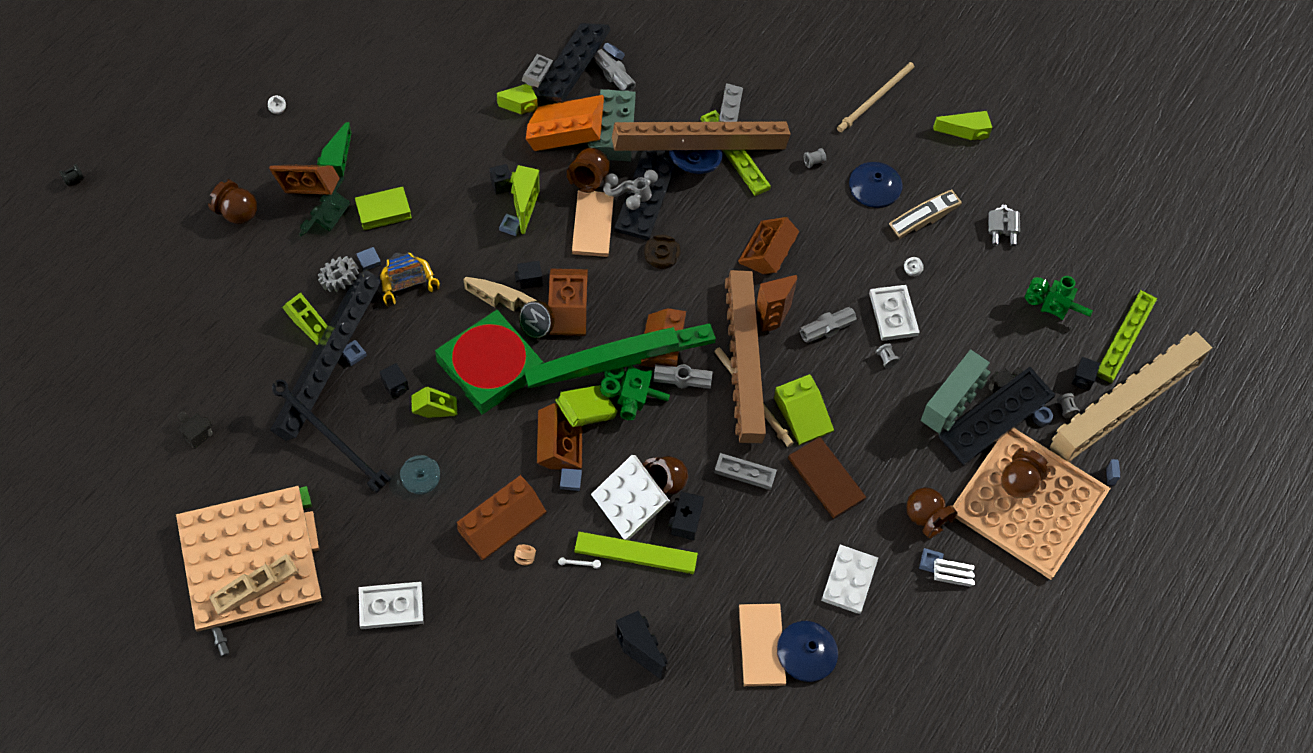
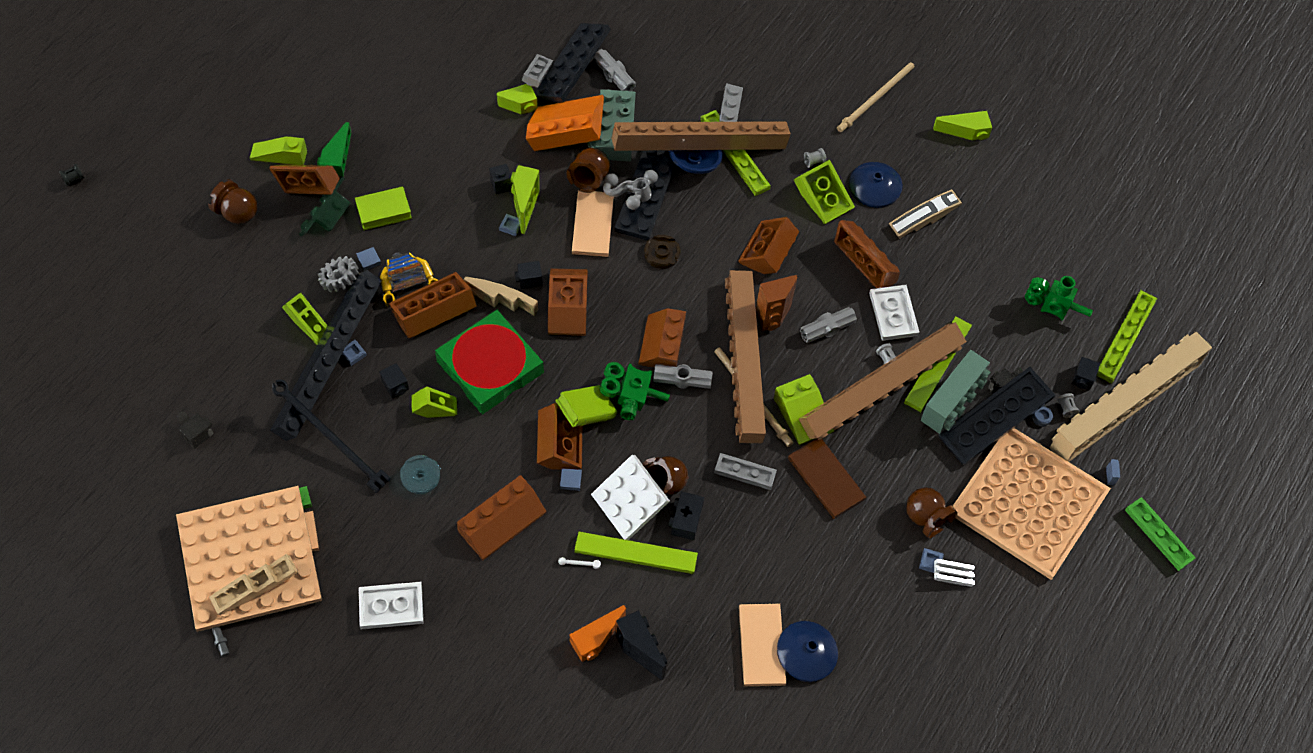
(276, 104): white tile -> none
(280, 150): none -> lime slope
(433, 304): none -> dark orange slope
(524, 552): light nougat tile -> none
(536, 319): tile -> none
(593, 637): none -> orange slope
(613, 51): sand blue tile -> none
(619, 354): green slope -> none
(824, 192): none -> lime slope
(849, 579): white plate -> none
(866, 255): none -> dark orange slope
(882, 380): none -> medium nougat brick
(913, 266): white tile -> none
(928, 380): none -> lime tile
(1004, 223): light grey piece -> none
(1024, 474): reddish brown tile -> none
(1160, 534): none -> bright green plate

